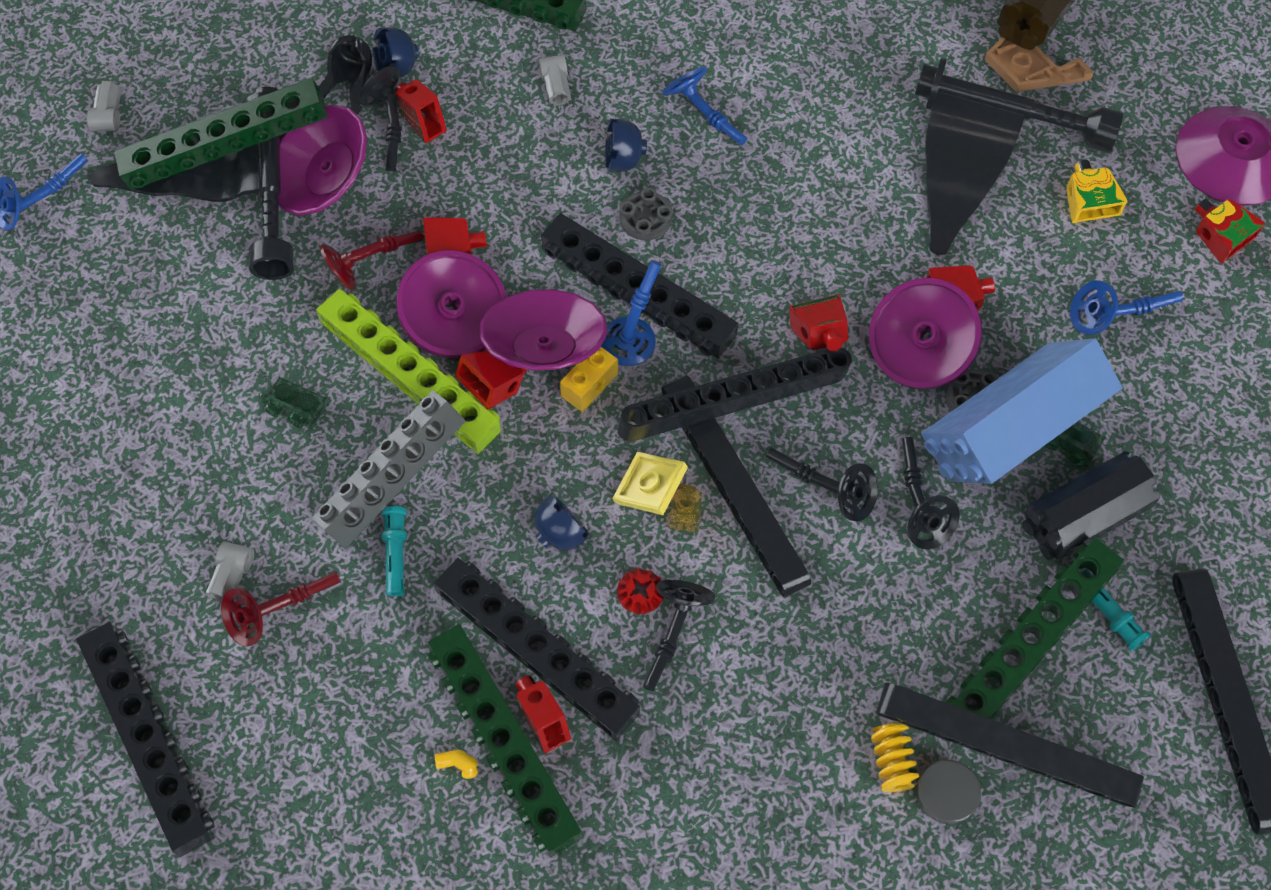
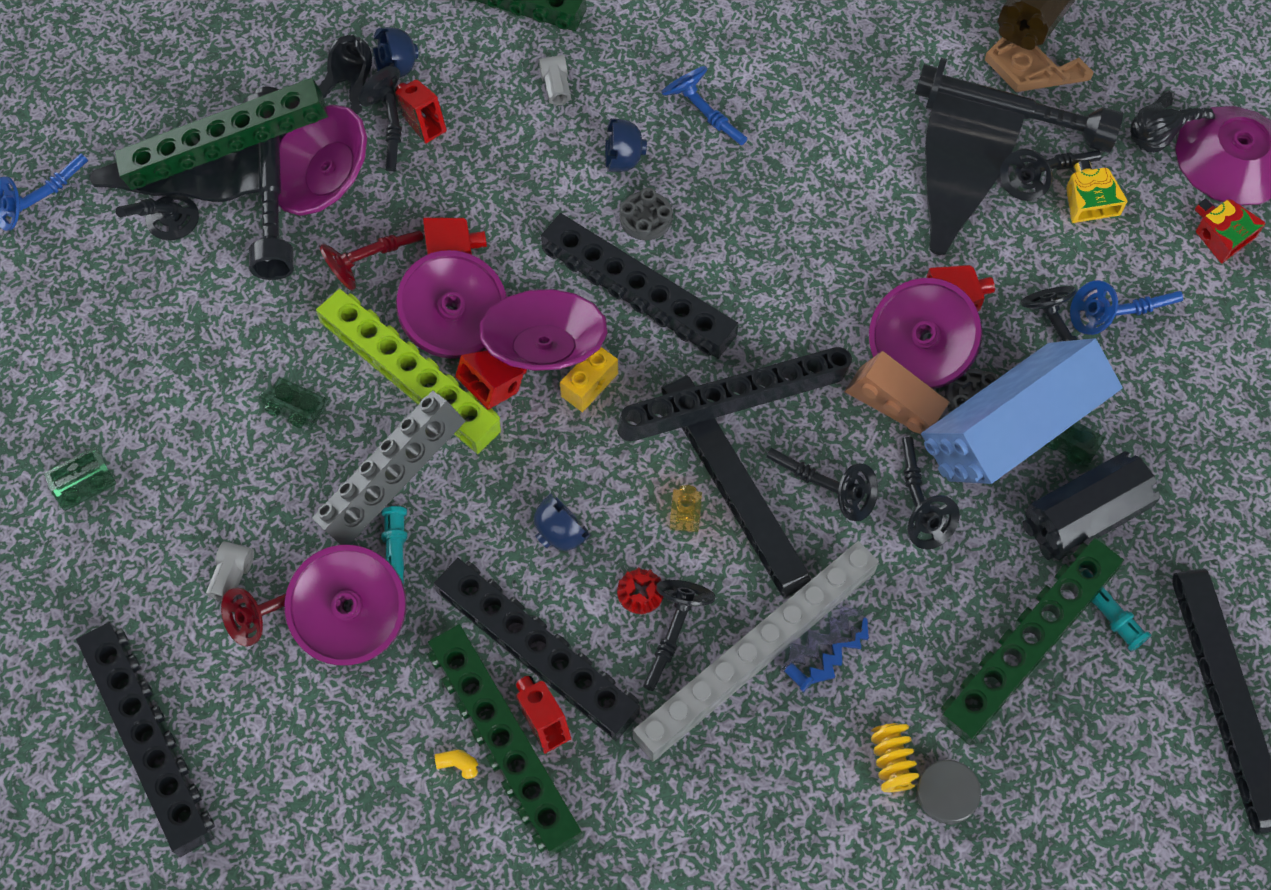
(79, 478): none -> clear green bracket
(105, 112): light grey piece -> none
(166, 213): none -> black dish
(318, 598): none -> magenta dish
(627, 325): blue dish -> none
(650, 483): light yellow tile -> none
(754, 651): none -> light grey brick
(820, 323): red torso -> none
(834, 639): none -> piece
(897, 393): none -> nougat wedge
(1010, 745): black beam -> none
(1033, 171): none -> black dish
(1050, 302): none -> black dish
(1157, 126): none -> black hair

